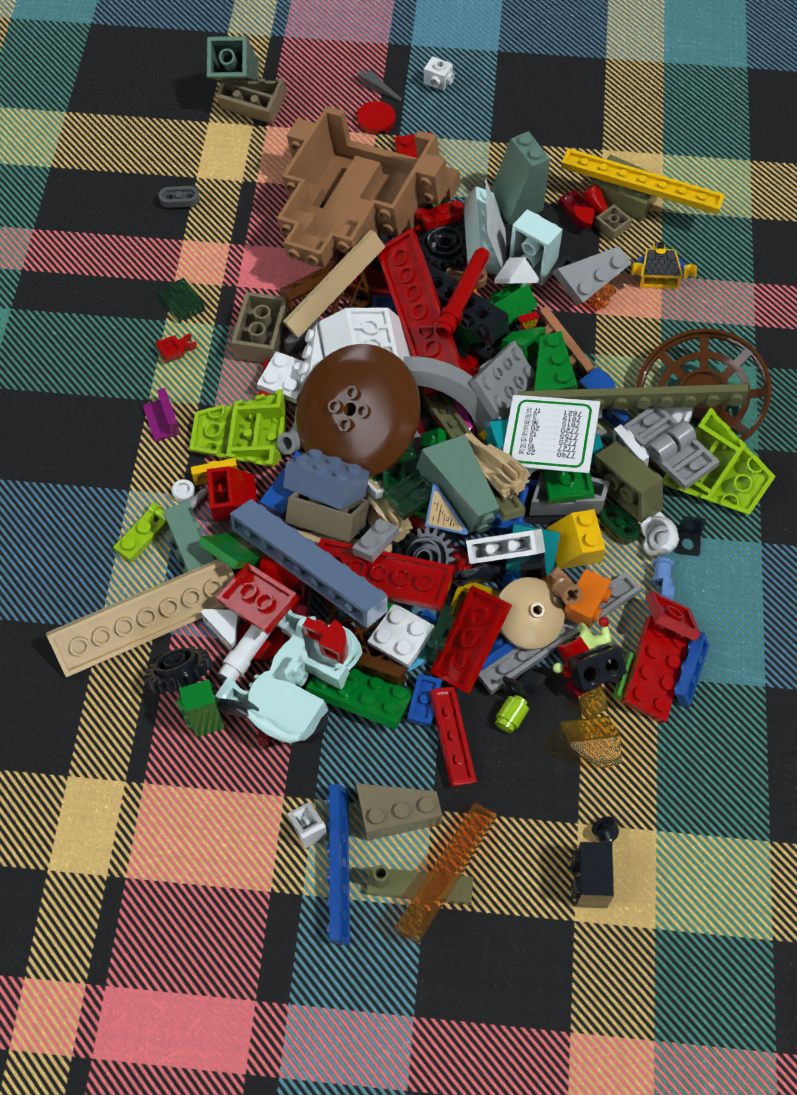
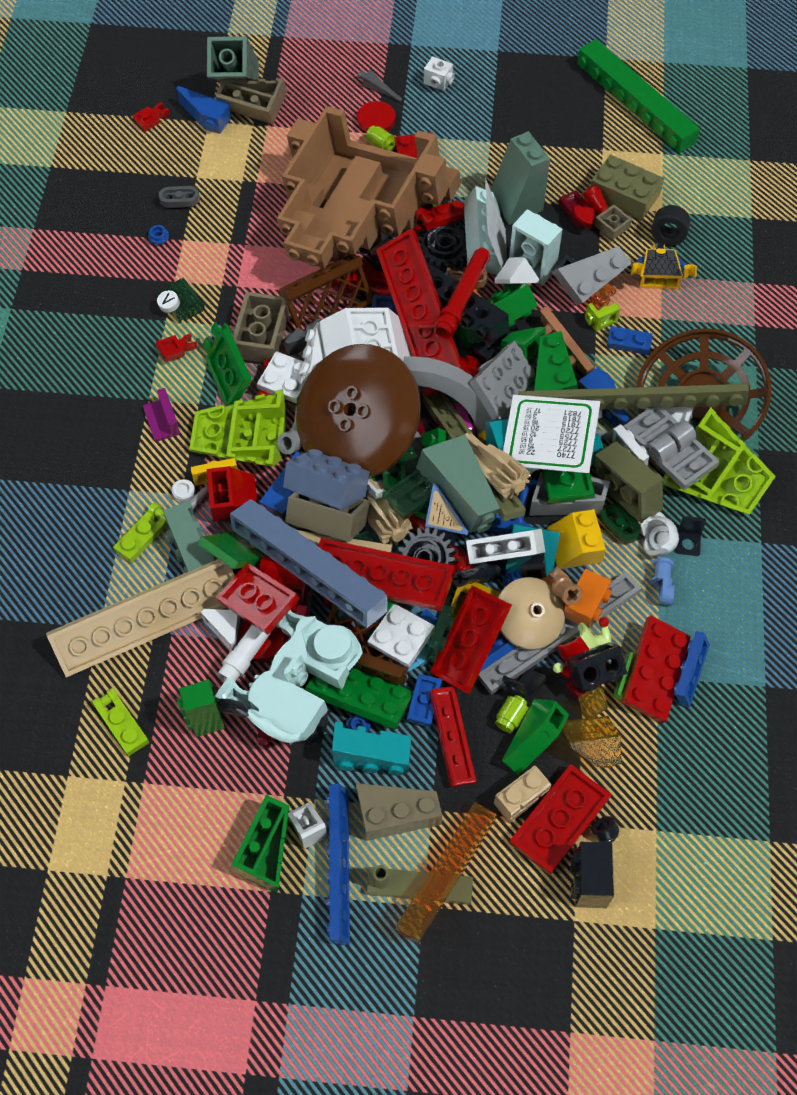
(120, 722): none -> lime plate
(150, 117): none -> red plate
(158, 235): none -> blue plate
(168, 301): none -> white tile
(178, 669): black gear -> none
(207, 111): none -> blue slope
(226, 364): none -> green tile
(263, 846): none -> green wedge
(331, 639): red brick -> none
(334, 283): tan tile -> none
(352, 722): none -> blue plate
(370, 751): none -> teal wedge
(375, 540): light grey plate -> none
(380, 138): none -> lime brick
(522, 794): none -> tan brick
(528, 320): tile -> none
(535, 734): none -> green slope
(560, 819): none -> red plate
(602, 318): none -> lime bracket
(629, 340): none -> blue plate
(638, 96): none -> green brick
(643, 181): yellow plate -> none
(672, 616): red plate -> none
(674, 215): none -> black tyre

